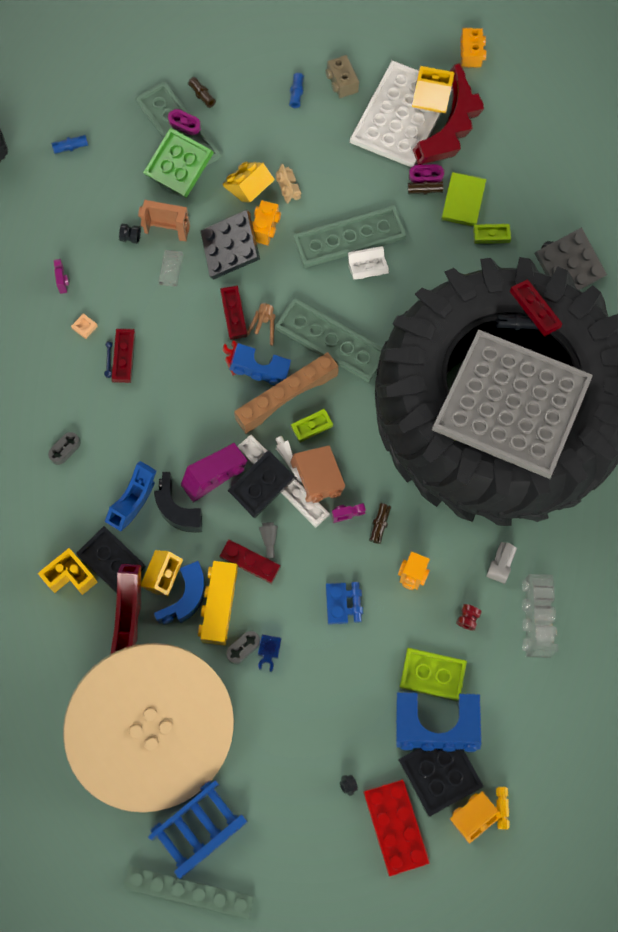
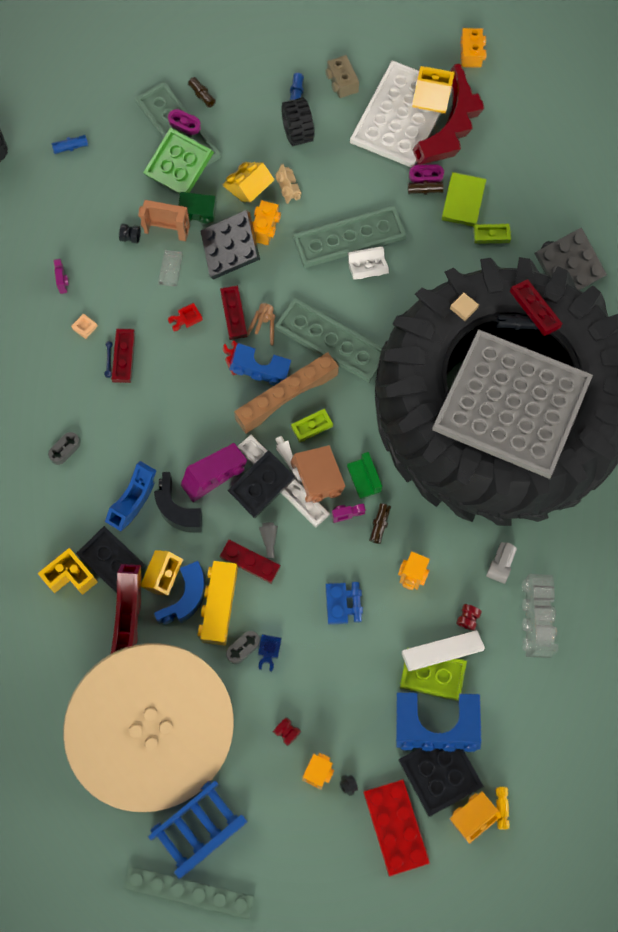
(188, 316): none -> red plate
(199, 206): none -> dark green brick
(287, 731): none -> dark red wheel
(297, 121): none -> black tyre
(318, 771): none -> light orange brick
(364, 476): none -> green panel
(442, 650): none -> white tile
(464, 306): none -> tan tile

